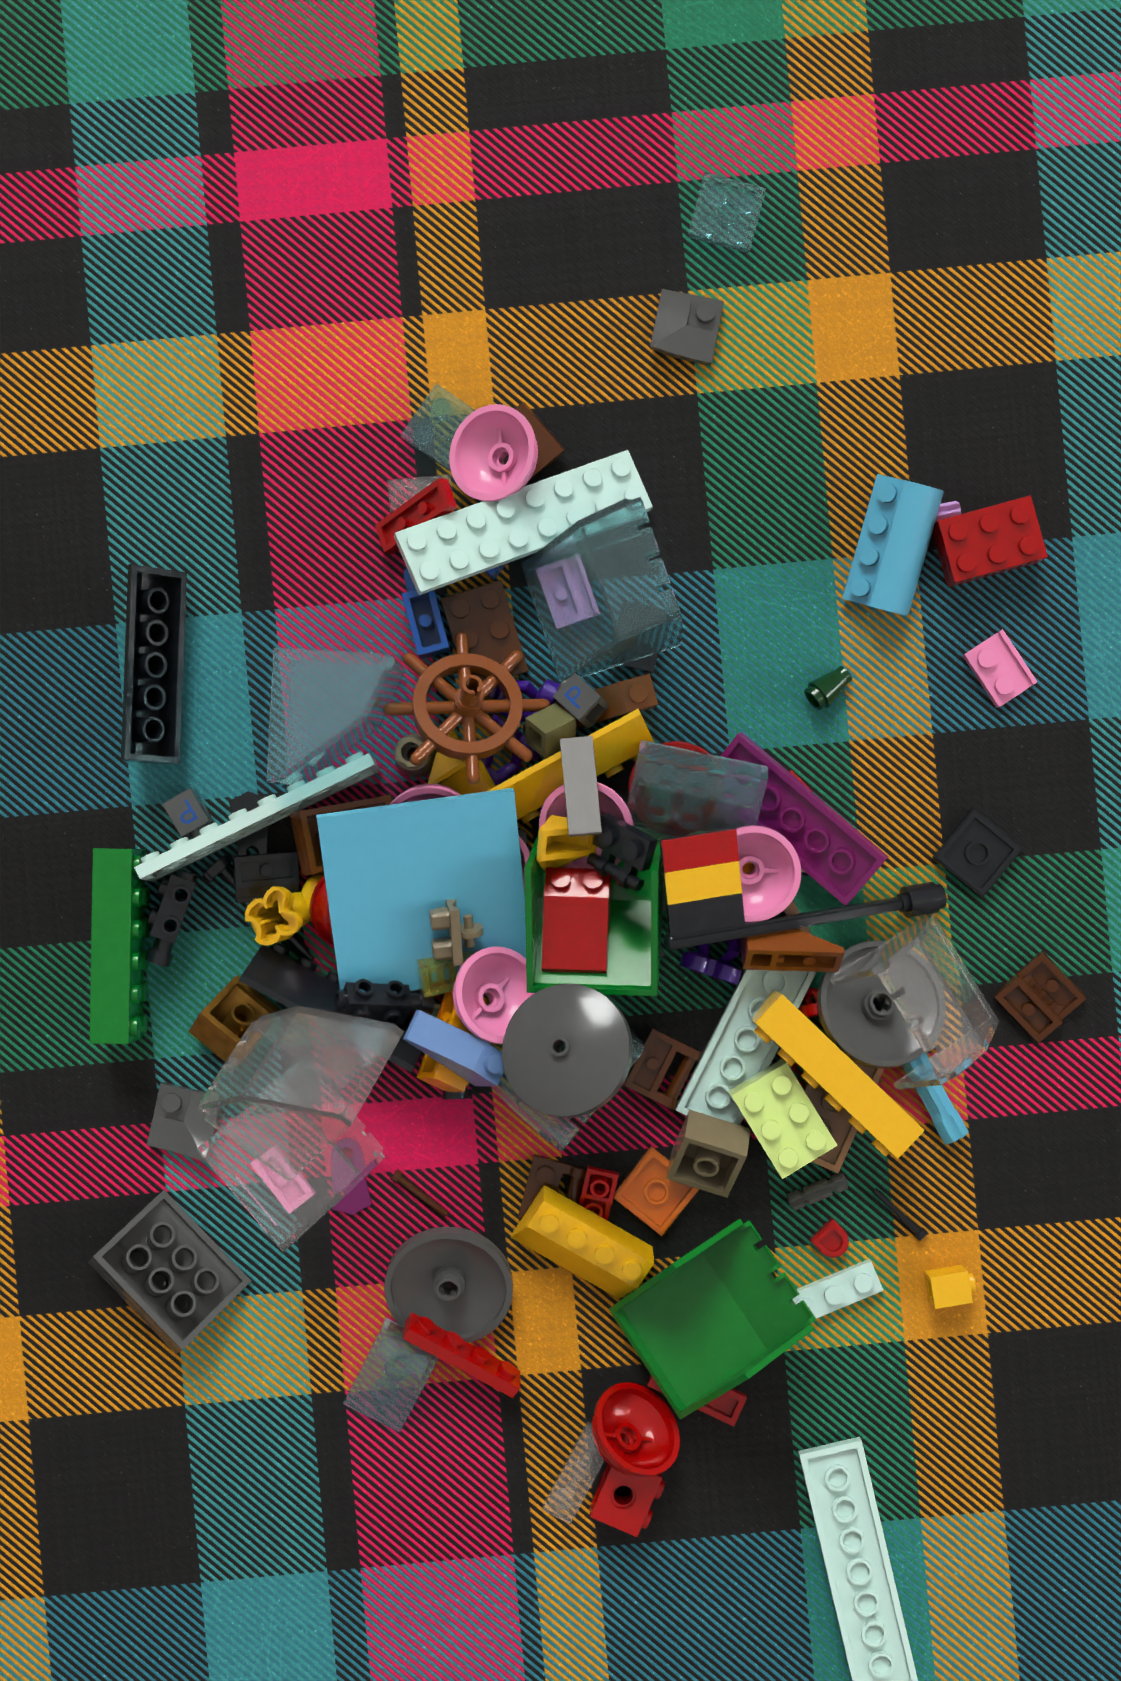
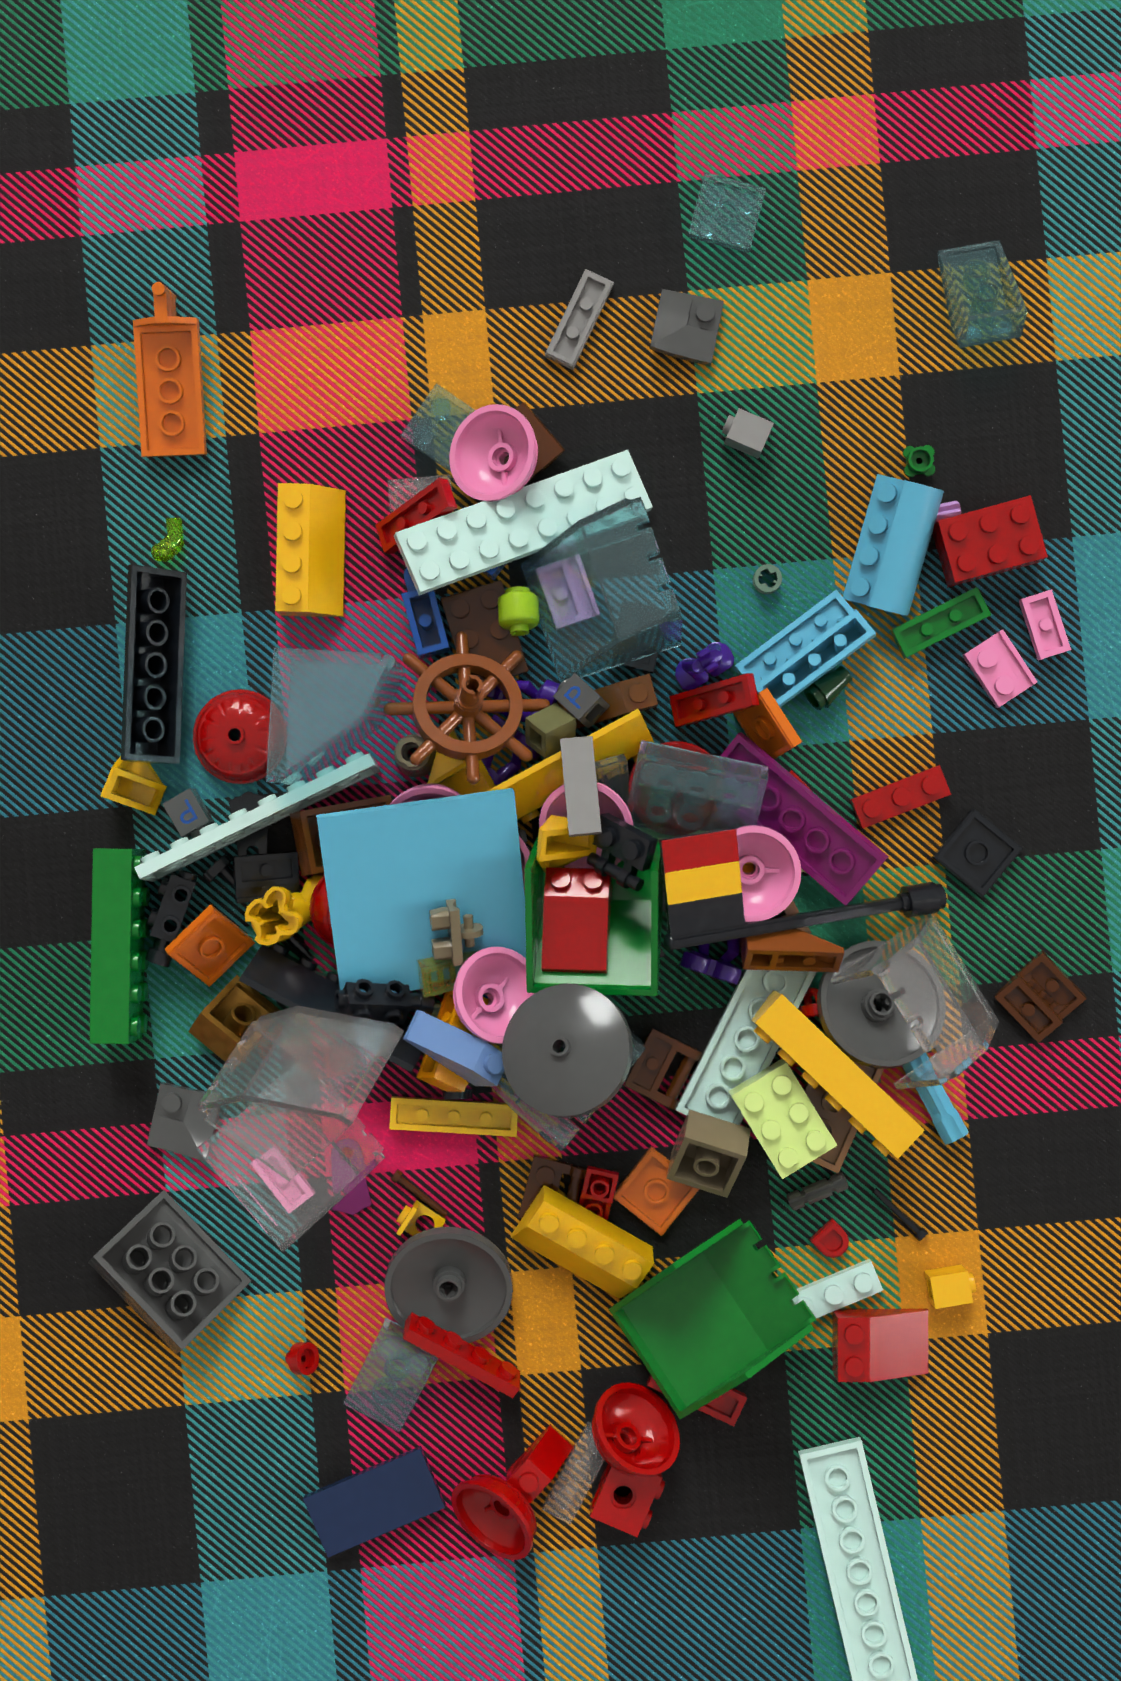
(134, 786): none -> yellow slope
(169, 380): none -> orange hinge
(172, 543): none -> clear neon green arm
(209, 945): none -> orange tile
(231, 760): none -> red hat
(303, 1358): none -> red tile
(310, 550): none -> yellow slope
(374, 1501): none -> dark blue tile
(408, 1218): none -> yellow bracket
(452, 1116): none -> yellow plate
(495, 1515): none -> red hat
(518, 610): none -> lime head
(539, 1463): none -> red slope
(579, 319): none -> light grey tile
(614, 774): none -> clear tile
(711, 660): none -> dark purple piece
(714, 700): none -> red plate
(747, 432): none -> light grey brick
(763, 588): none -> sand green bush
(768, 726): none -> orange tile
(807, 648): none -> medium azure brick
(879, 1344): none -> slope
(900, 797): none -> red plate
(925, 454): none -> green plate
(940, 622): none -> green plate
(981, 294): none -> clear light blue slope
(1044, 625): none -> bright pink plate

